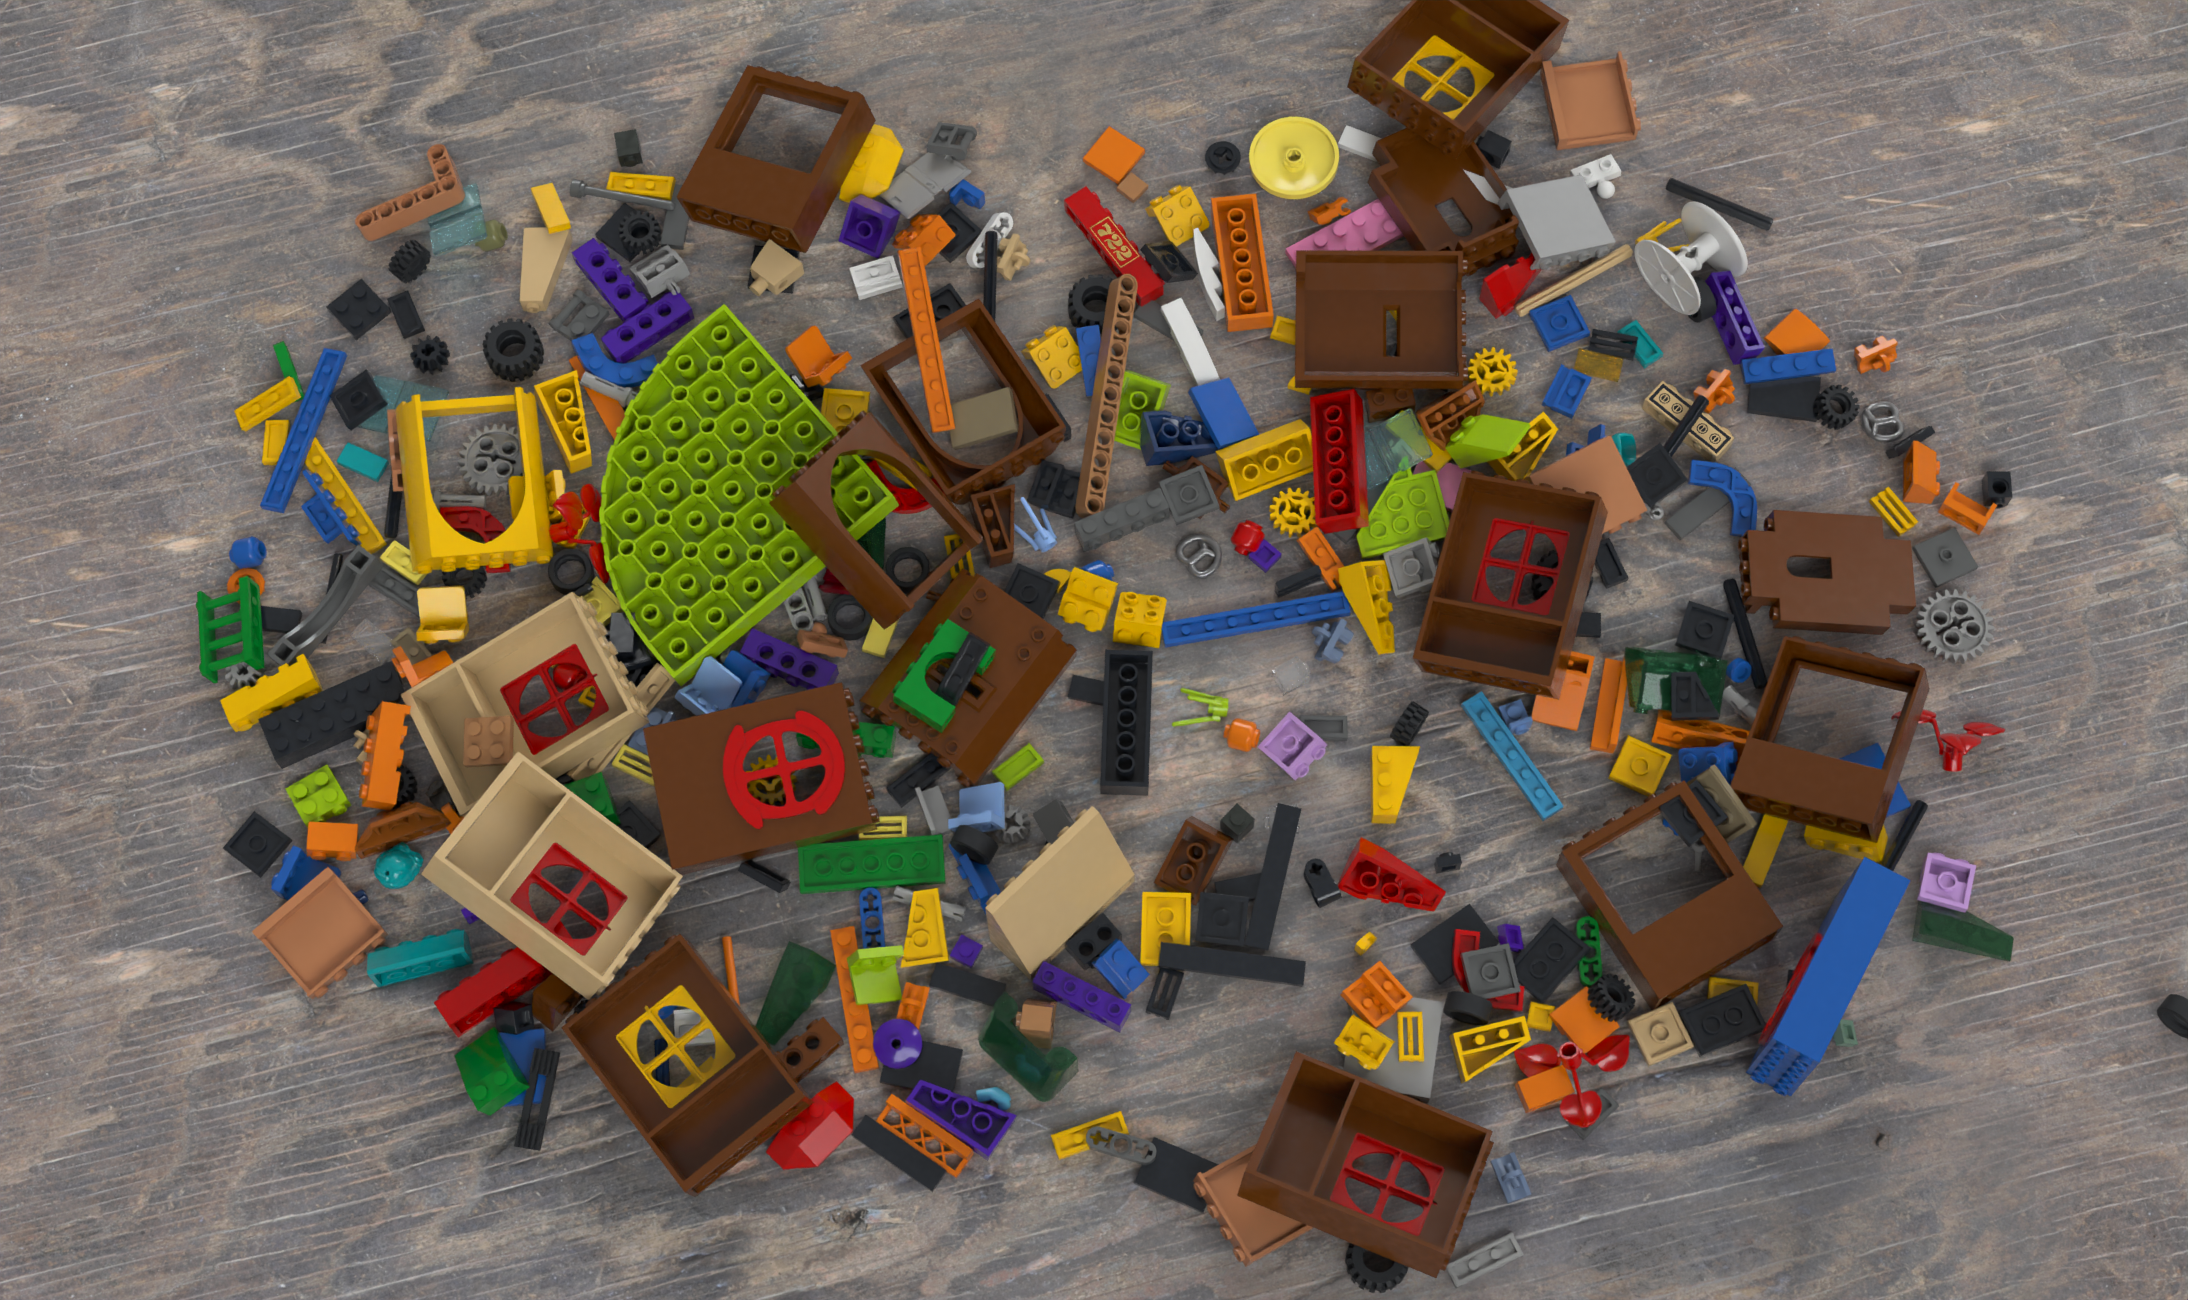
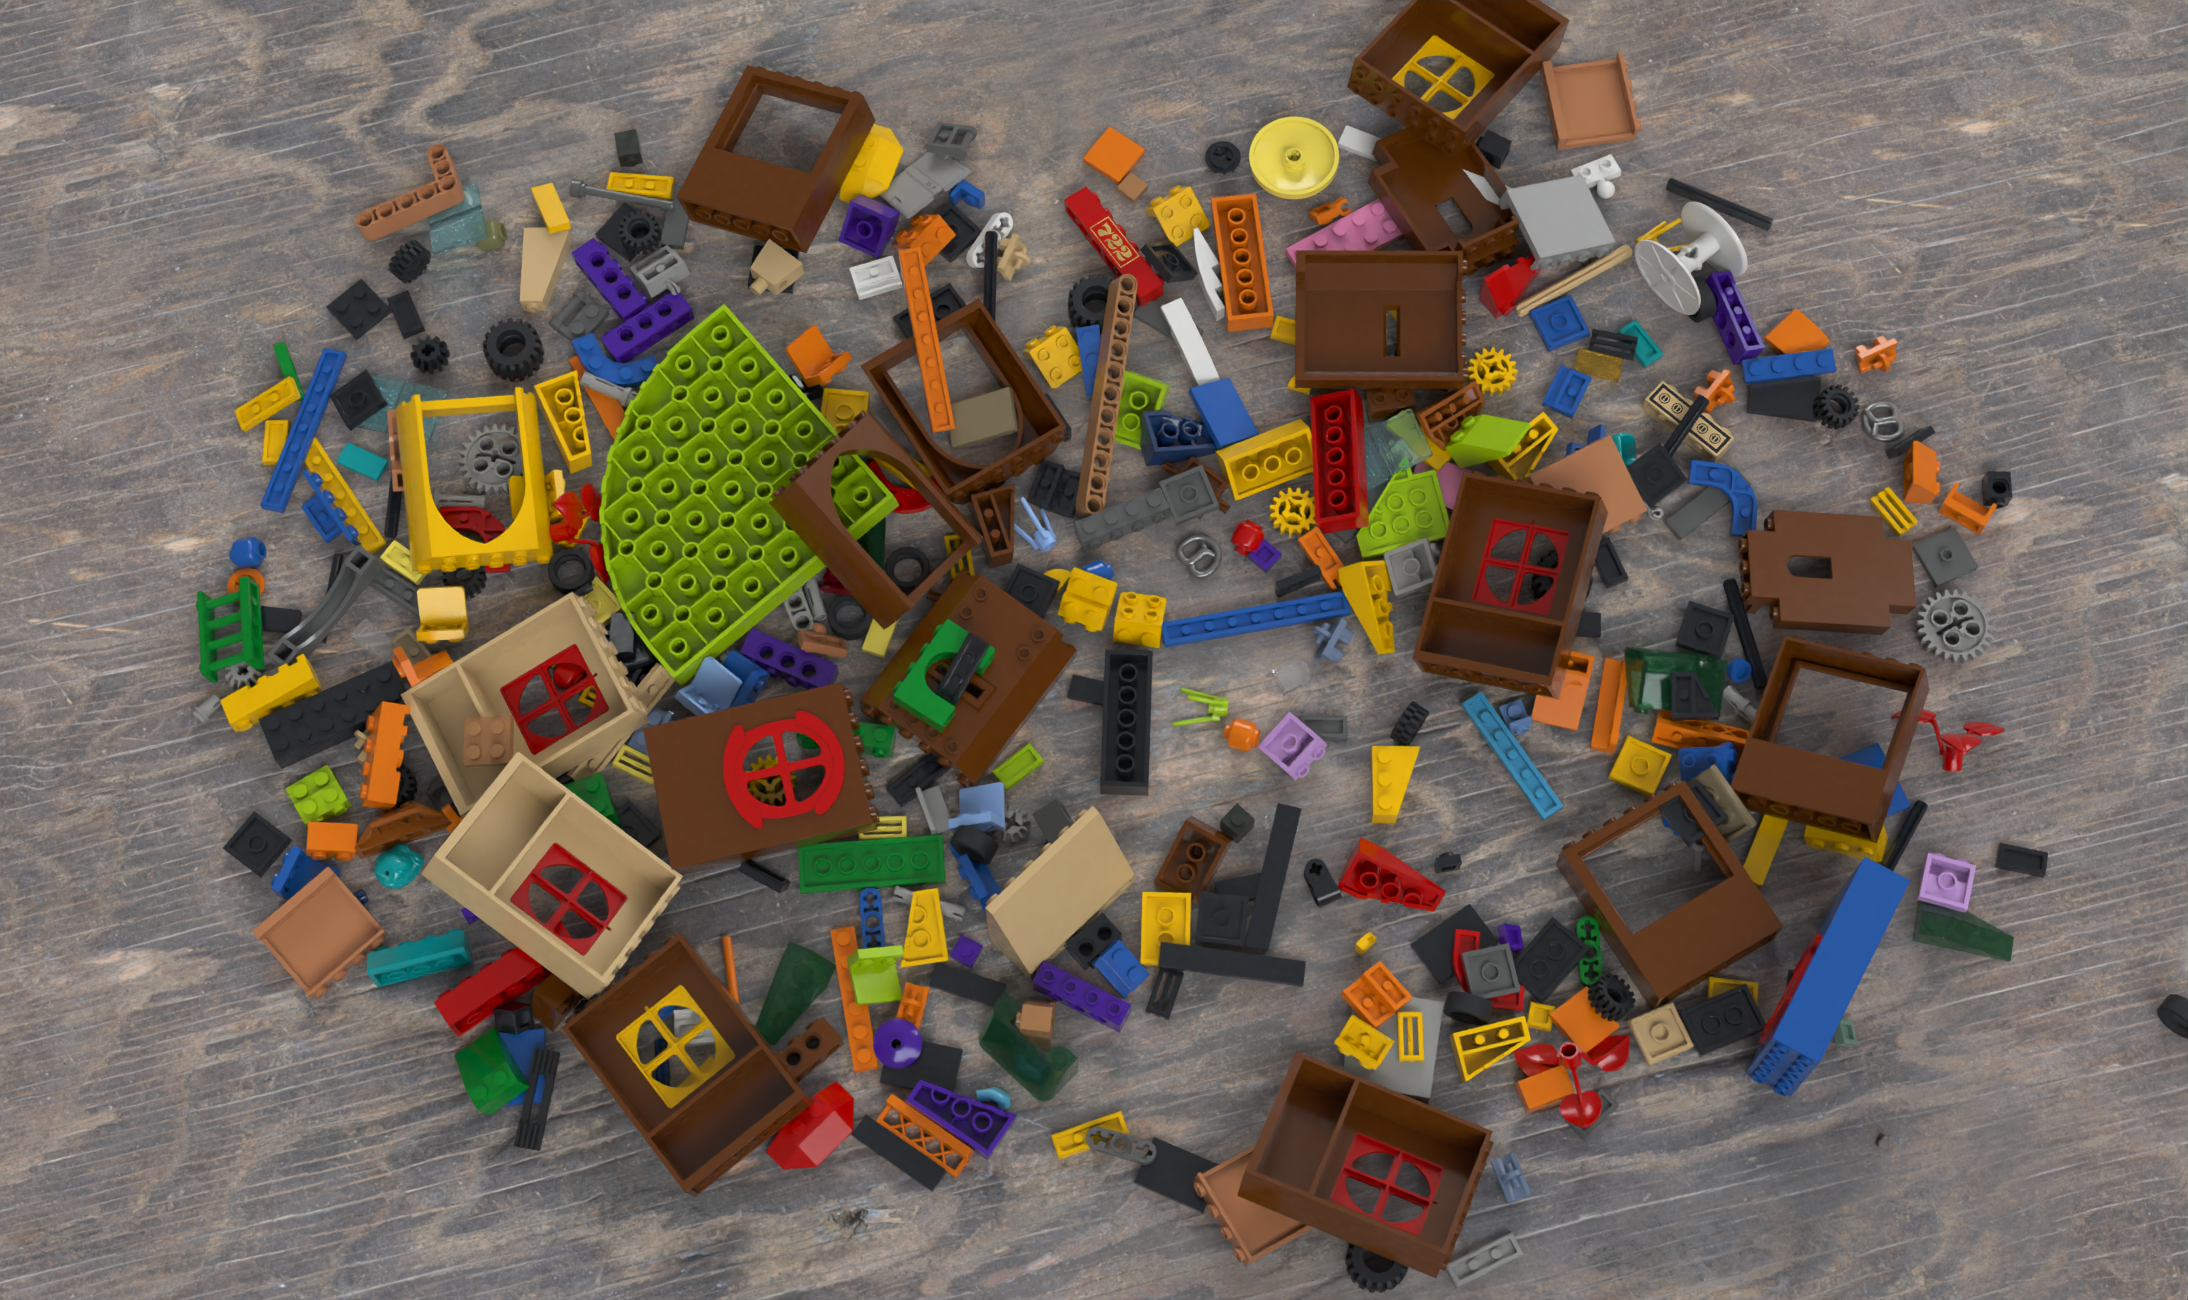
(206, 708): none -> light grey pin
(2021, 860): none -> black tile

